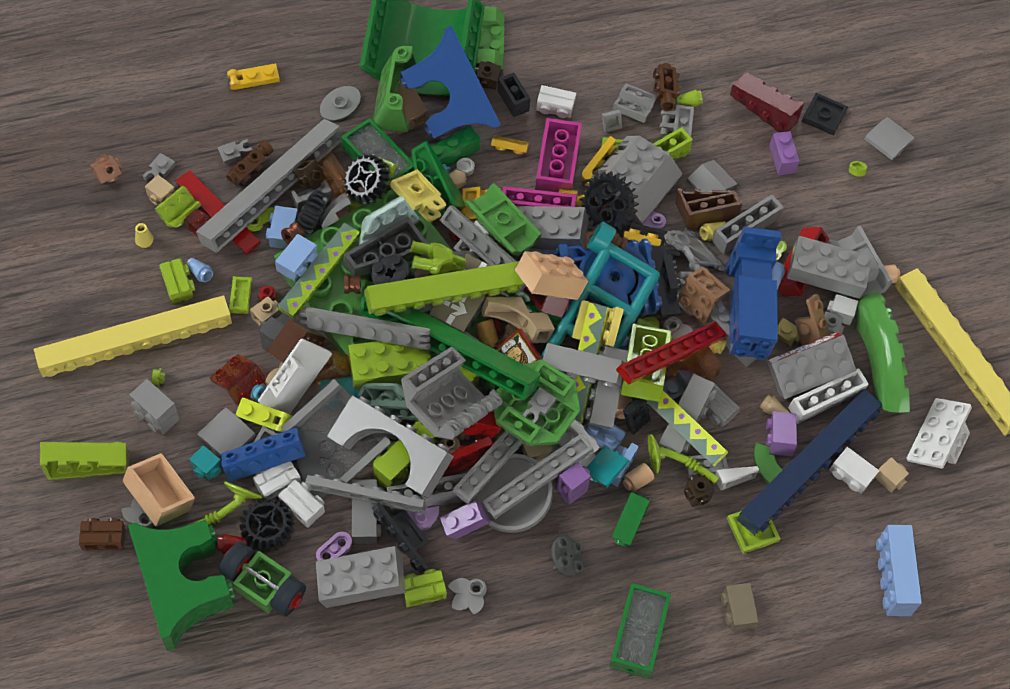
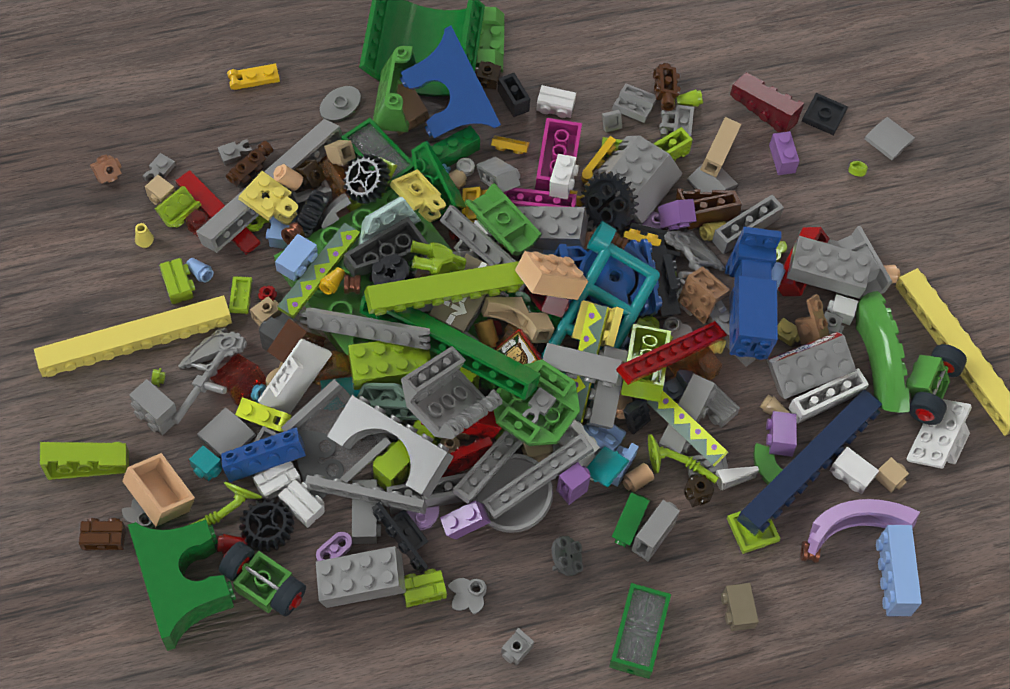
(215, 347): none -> light grey bar
(277, 205): none -> light yellow plate
(288, 177): none -> light nougat brick
(331, 282): none -> yellow cone
(340, 152): none -> tan brick
(500, 173): none -> light grey brick
(516, 655): none -> light grey brick
(563, 176): none -> white brick
(655, 530): none -> light grey brick
(677, 214): none -> medium lavender brick
(720, 147): none -> tan brick
(805, 555): none -> copper wheel
(859, 513): none -> lavender arch
(930, 381): none -> brick

